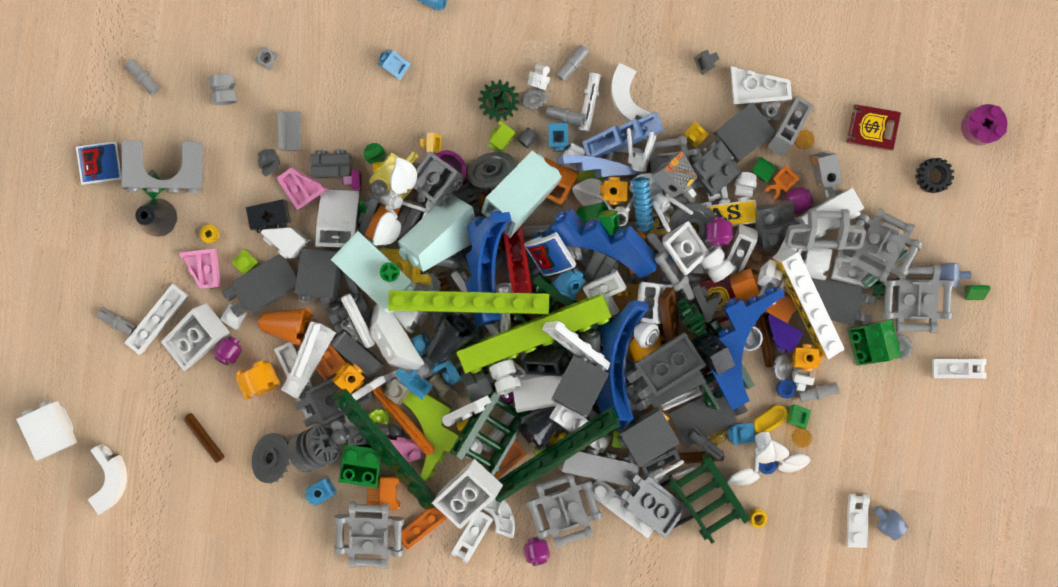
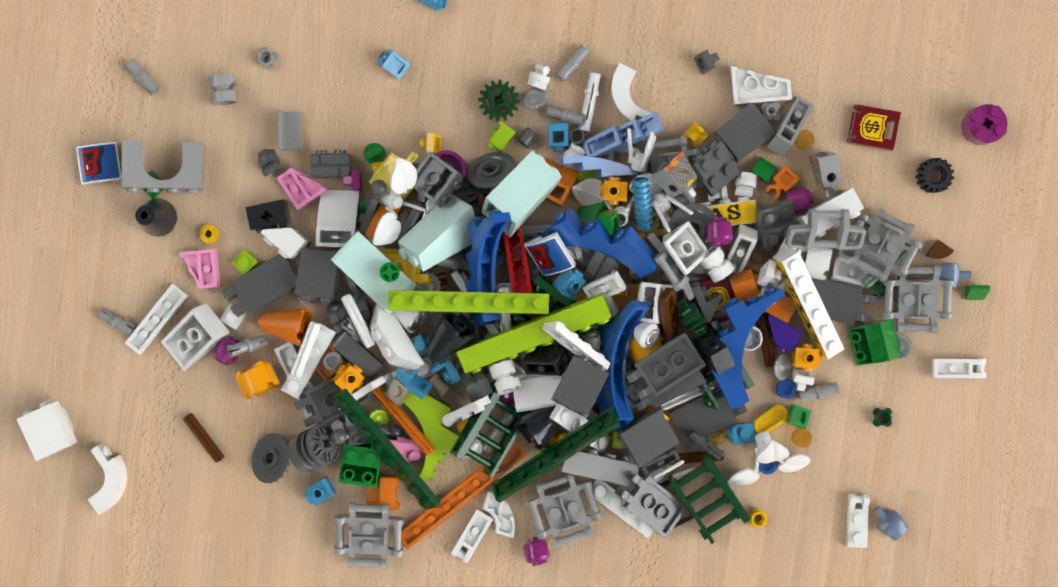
(247, 346): none -> light grey pin
(332, 361): none -> light grey plate
(467, 494): white brick -> none
(576, 131): none -> dark grey hose
(886, 421): none -> dark green plate
(939, 250): none -> reddish brown tile

